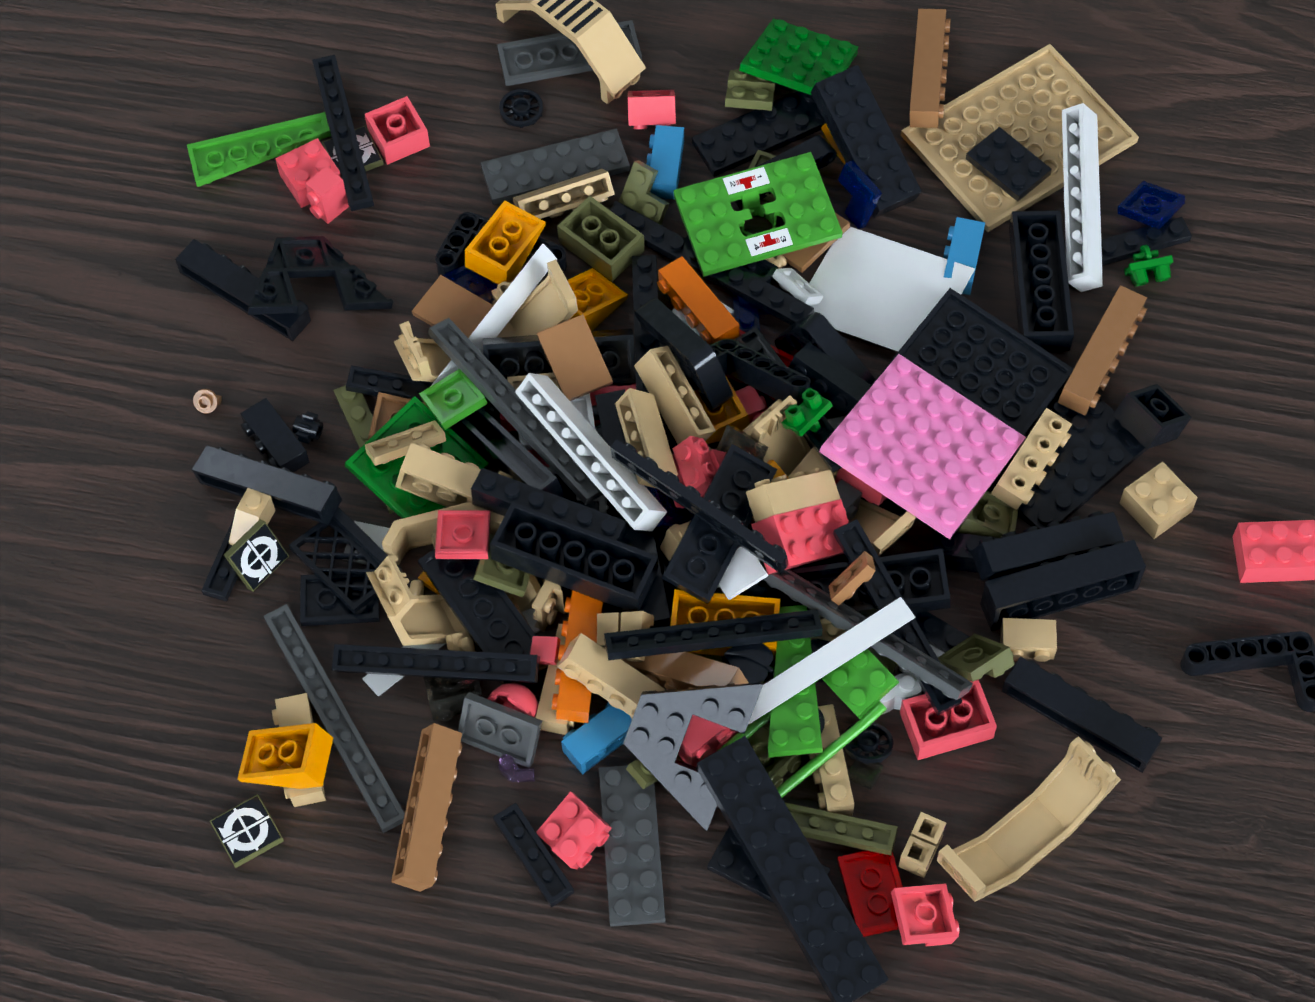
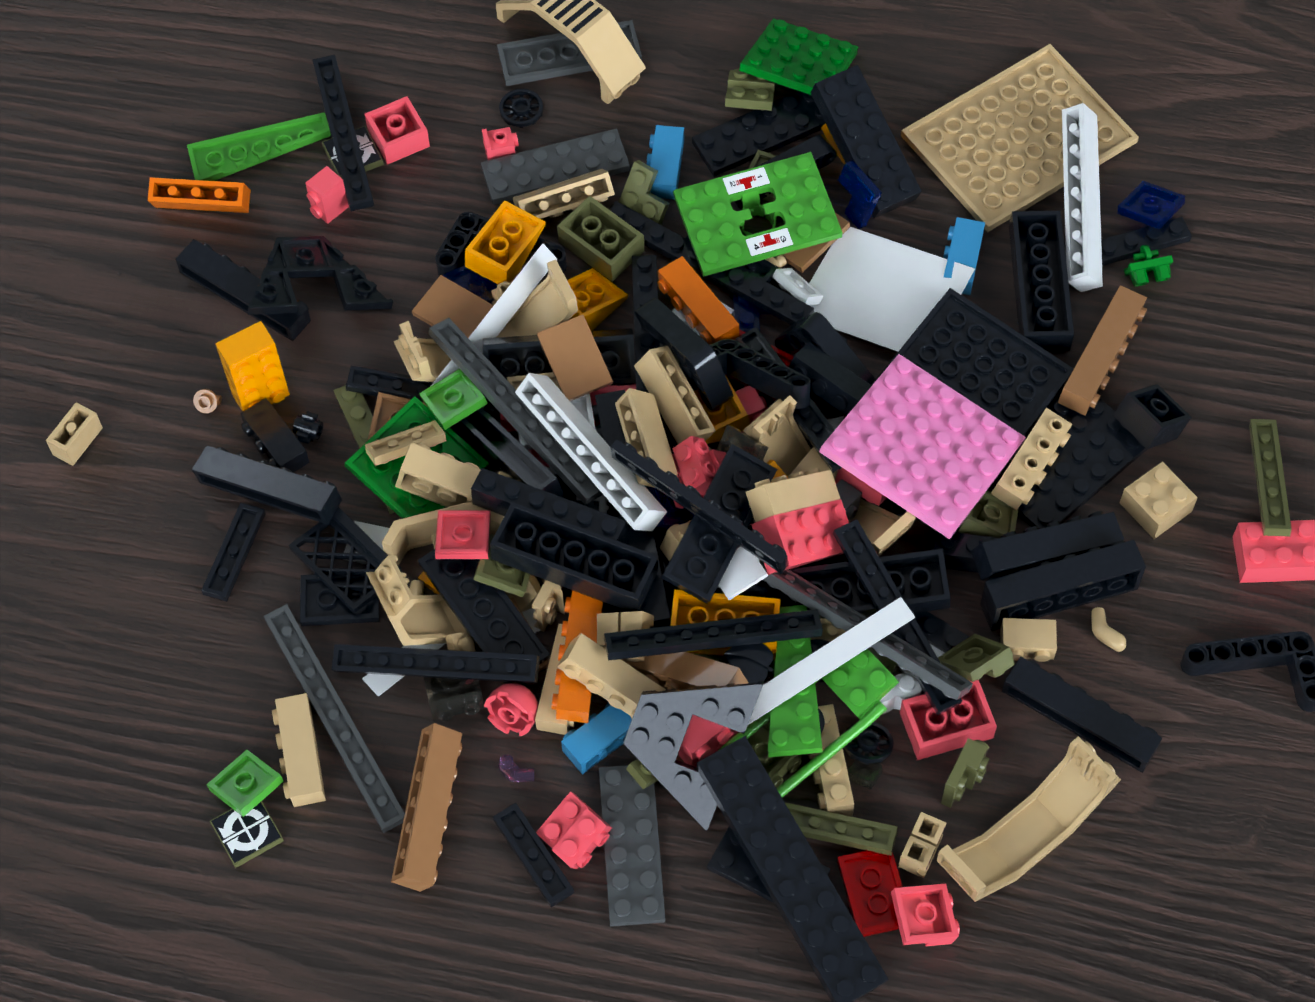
(74, 434): none -> tan brick
(199, 195): none -> orange brick
(245, 783): none -> bright green plate
(249, 511): tan slope -> none
(253, 366): none -> light orange brick
(256, 555): tile -> none
(286, 756): light orange slope -> none
(301, 165): coral brick -> none
(499, 142): none -> coral brick
(499, 729): dark grey plate -> none
(546, 648): coral tile -> none
(651, 108): coral slope -> none
(807, 414): green hips -> none
(851, 578): medium nougat plate -> none
(928, 68): medium nougat brick -> none
(967, 770): none -> olive plate
(1008, 164): black plate -> none
(1105, 633): none -> tan arm
(1270, 478): none -> olive plate

